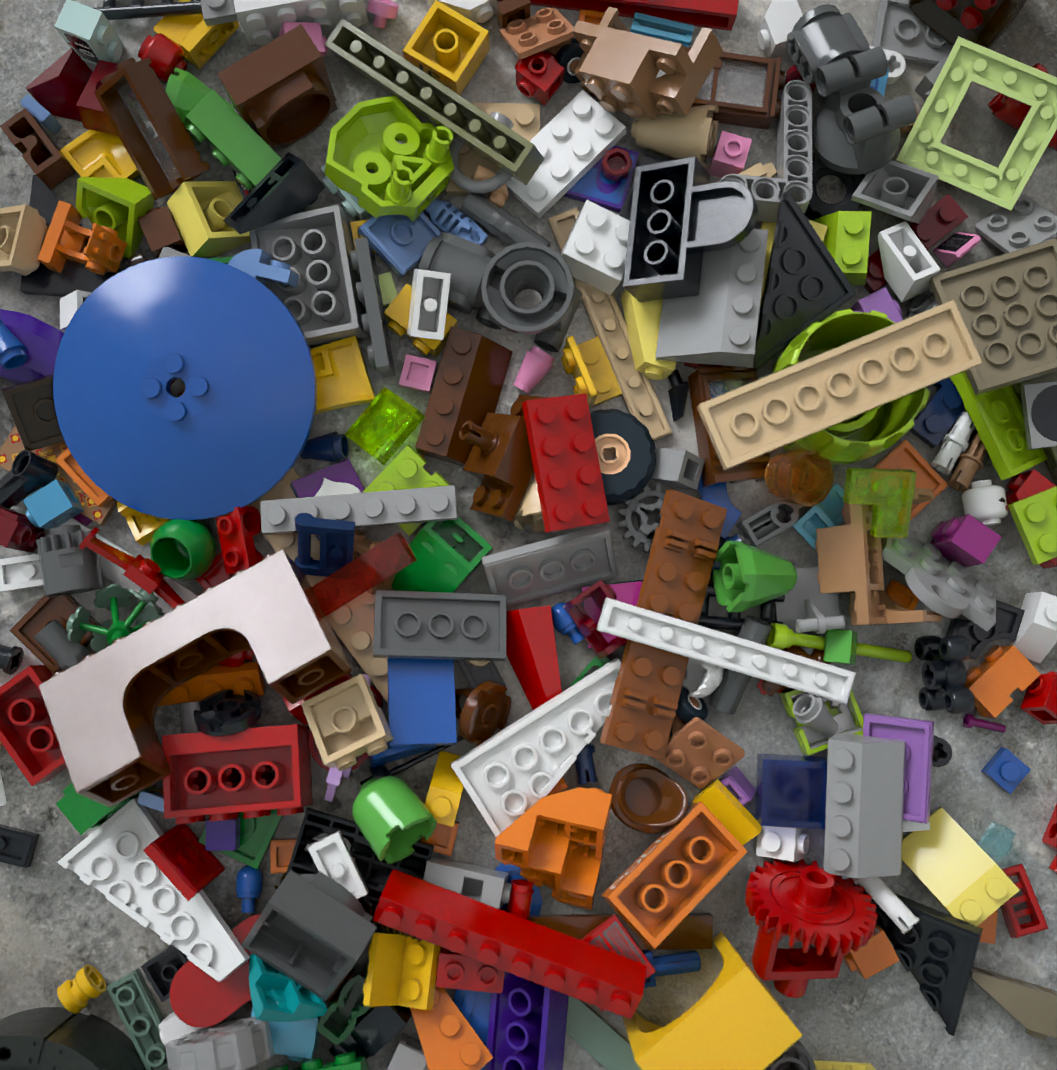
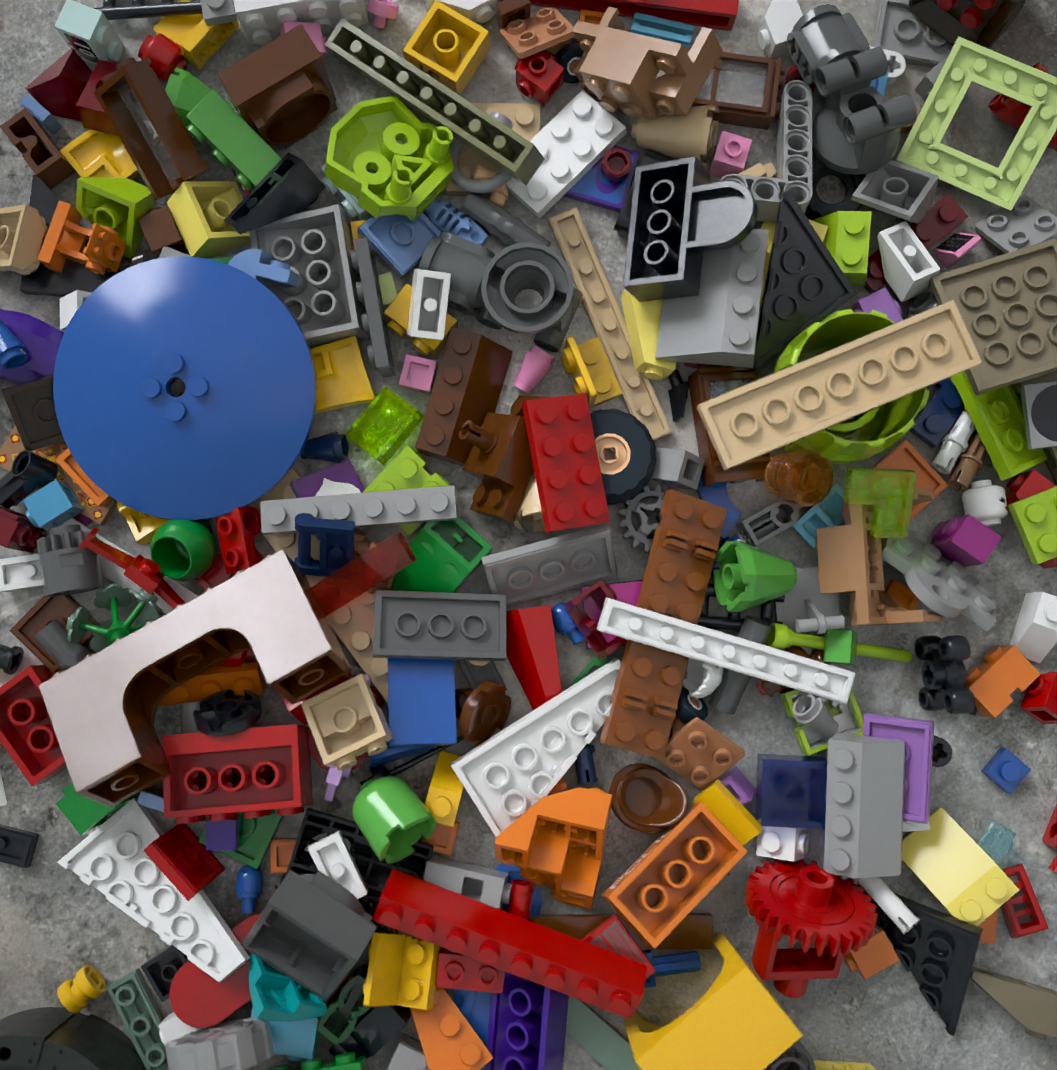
(597, 247): white piece -> none
(969, 721): magenta piece -> none
(1006, 627): black tile -> none

